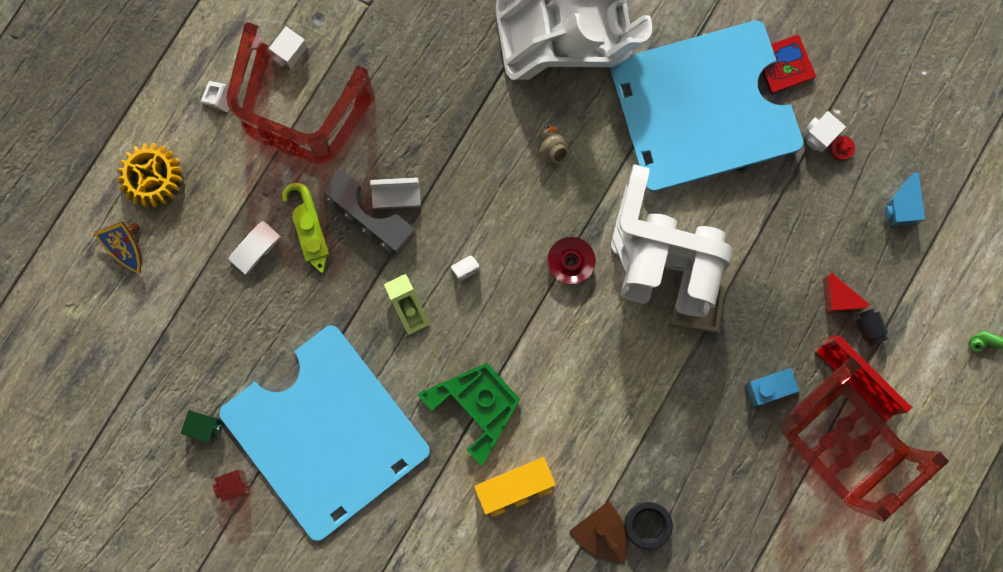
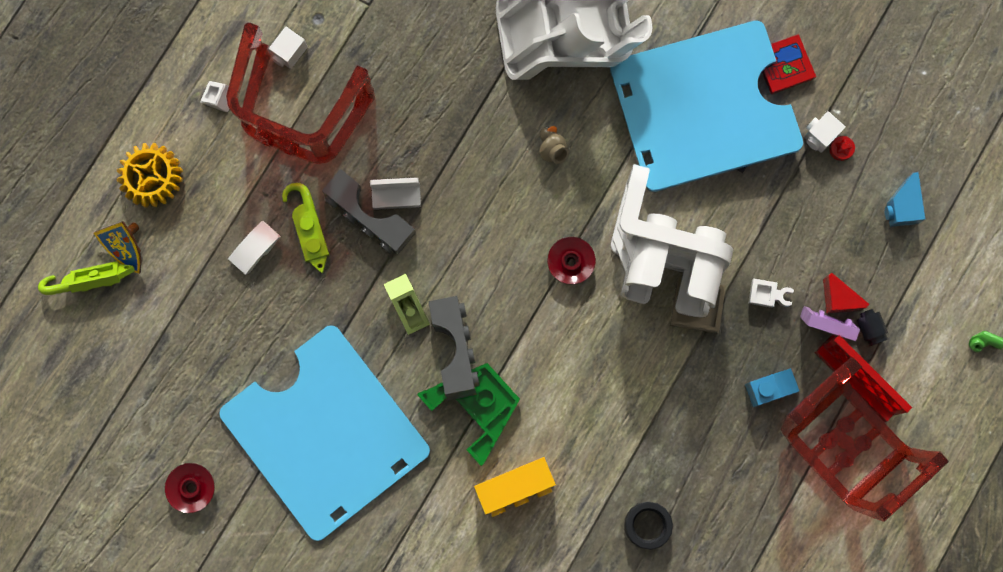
(87, 278): none -> lime plate
(177, 488): none -> dark red dish
(201, 427): dark green brick -> none
(231, 486): clear red brick -> none
(457, 377): none -> dark grey arch
(465, 268): white slope -> none
(603, 534): reddish brown shield -> none
(766, 293): none -> white plate
(829, 324): none -> lavender container

